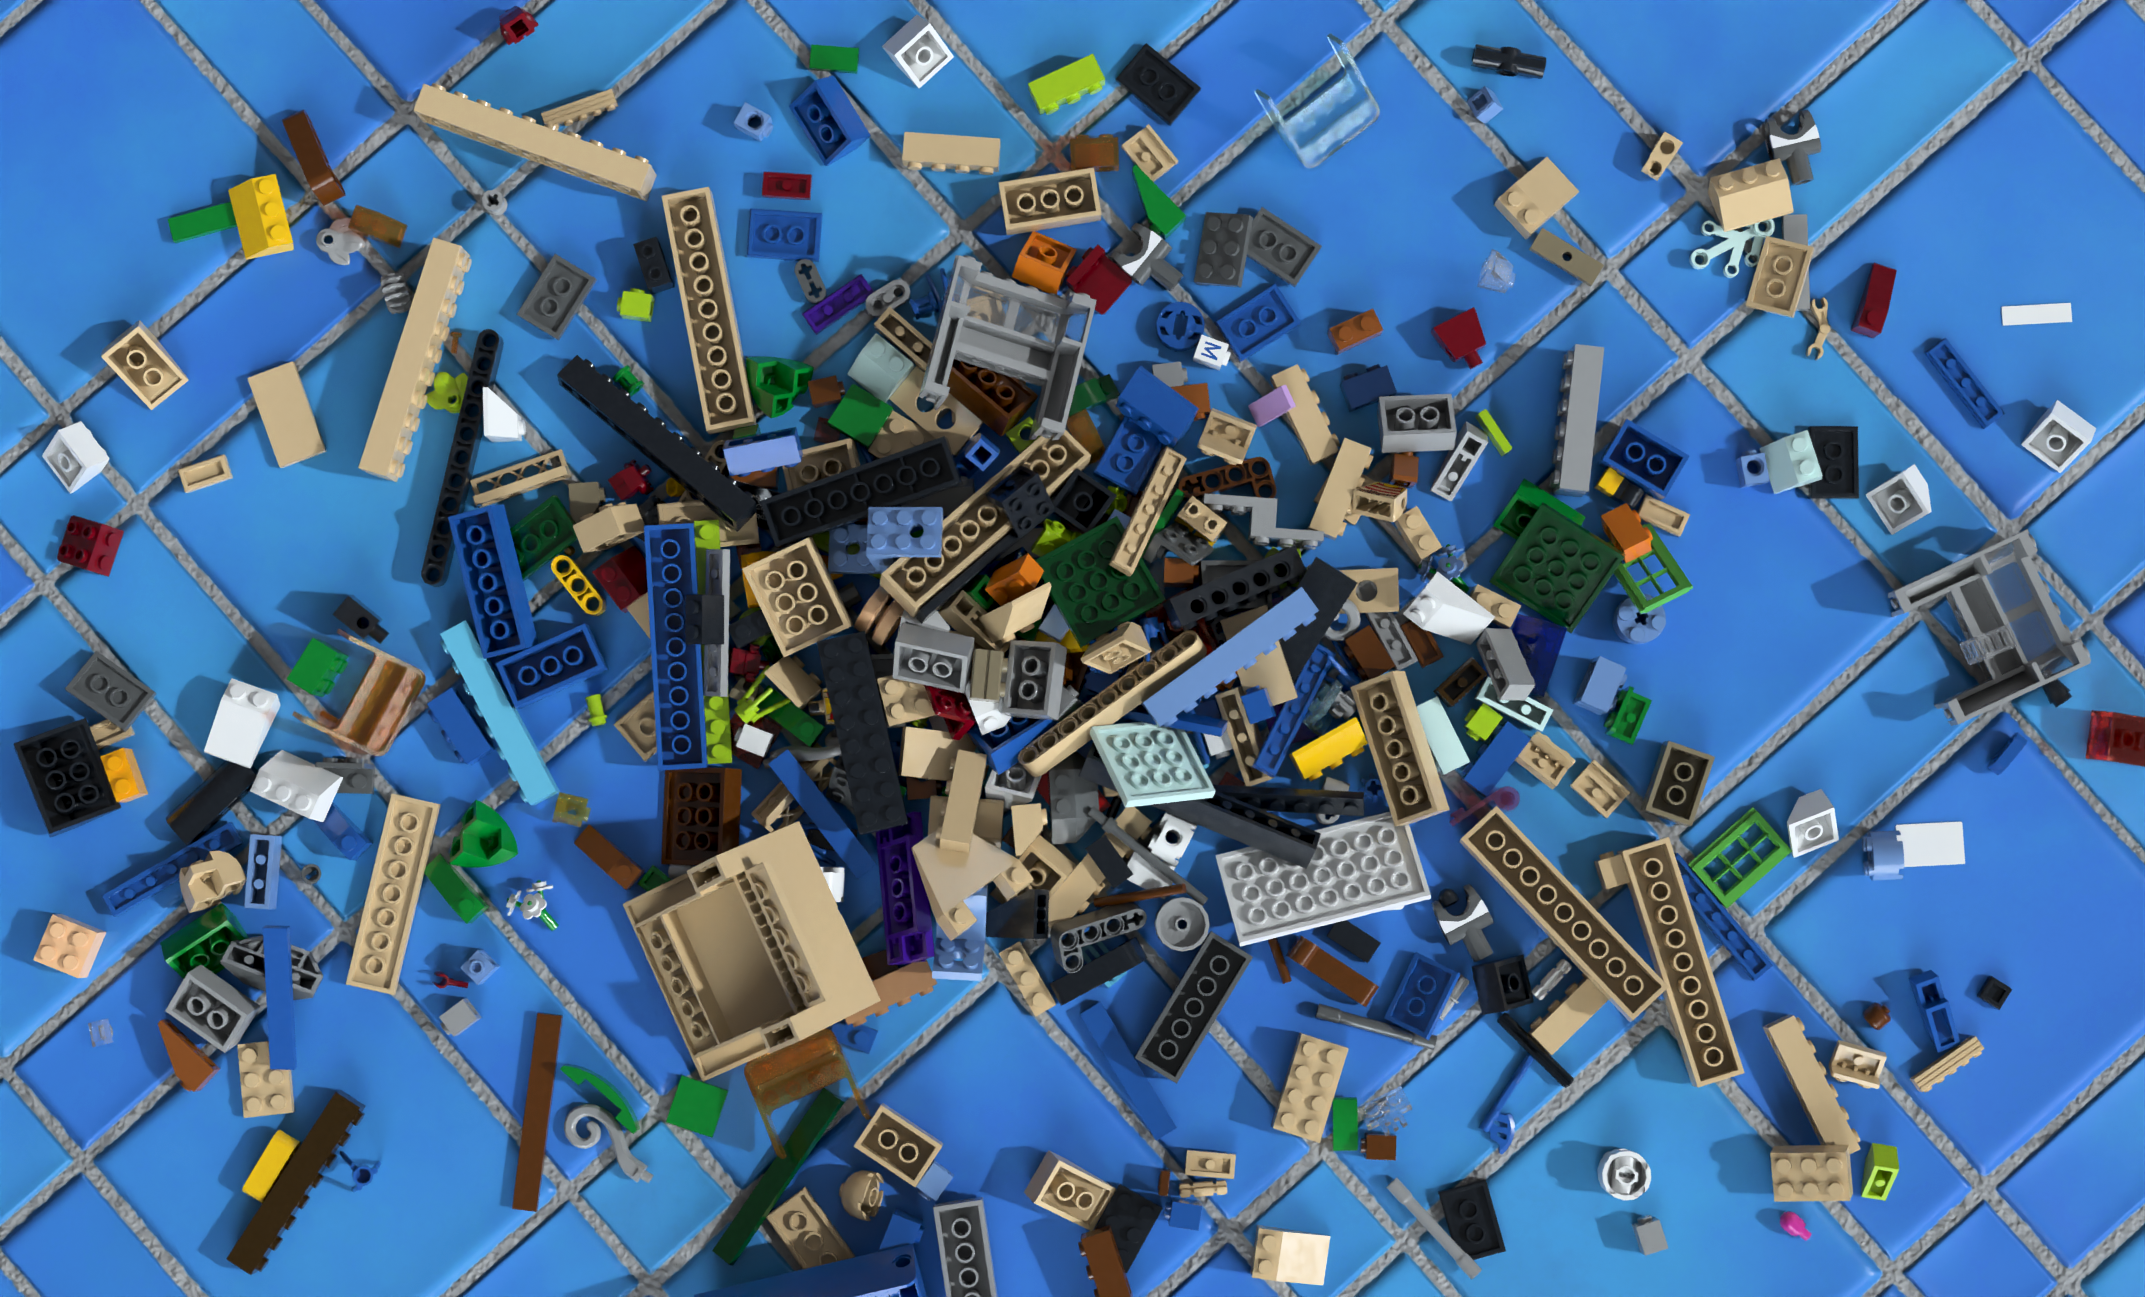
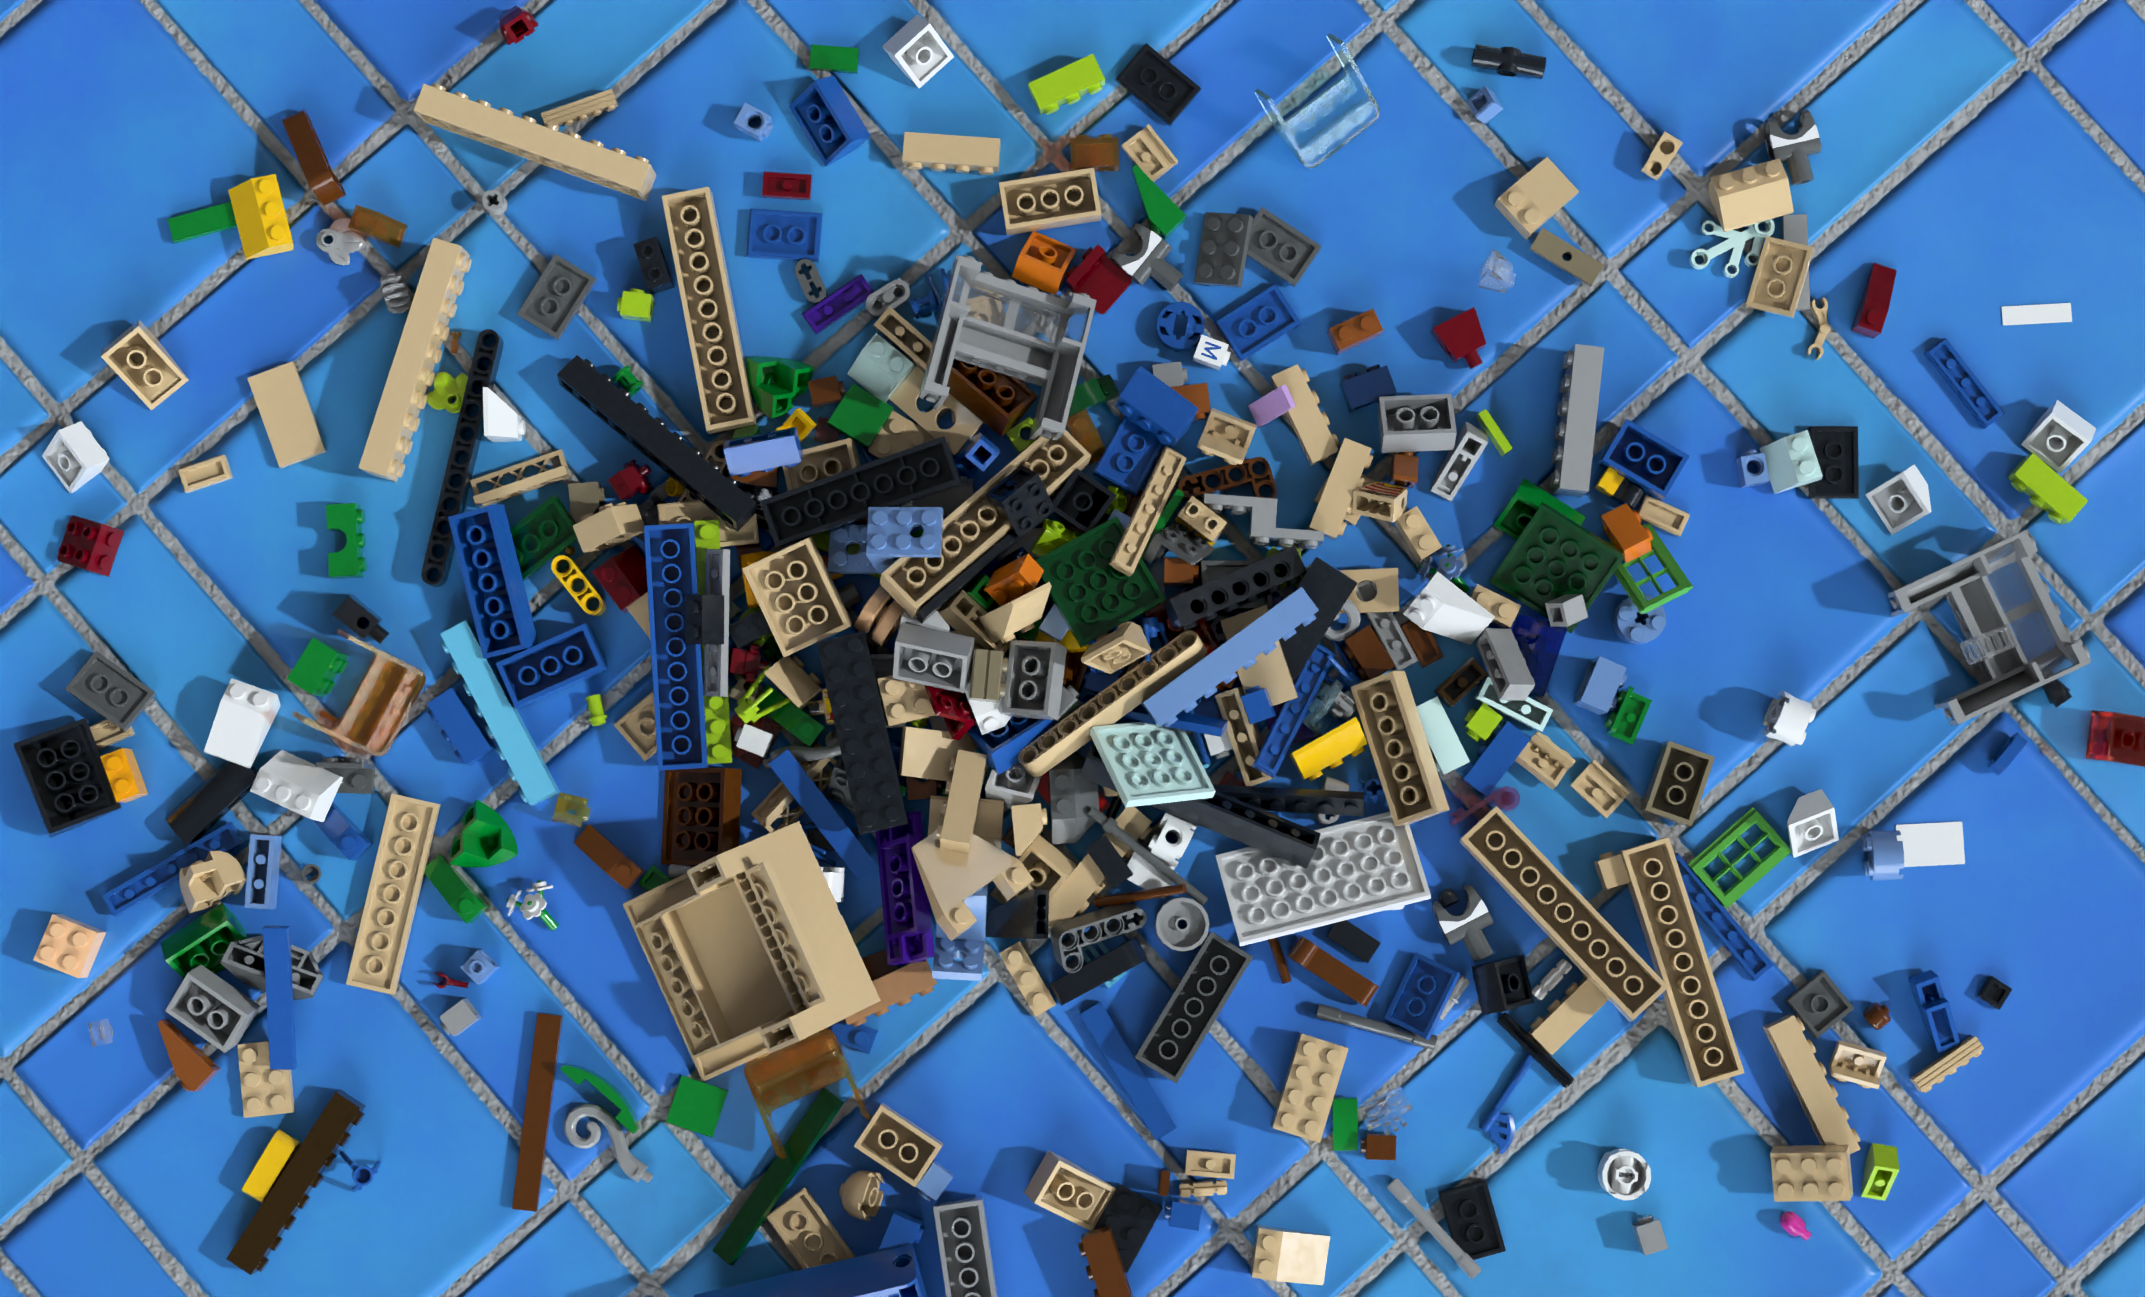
(350, 560): none -> green arch
(801, 421): none -> yellow bracket
(1566, 610): none -> light grey brick
(1788, 719): none -> white brick
(1819, 1004): none -> dark grey tile
(2047, 489): none -> lime brick

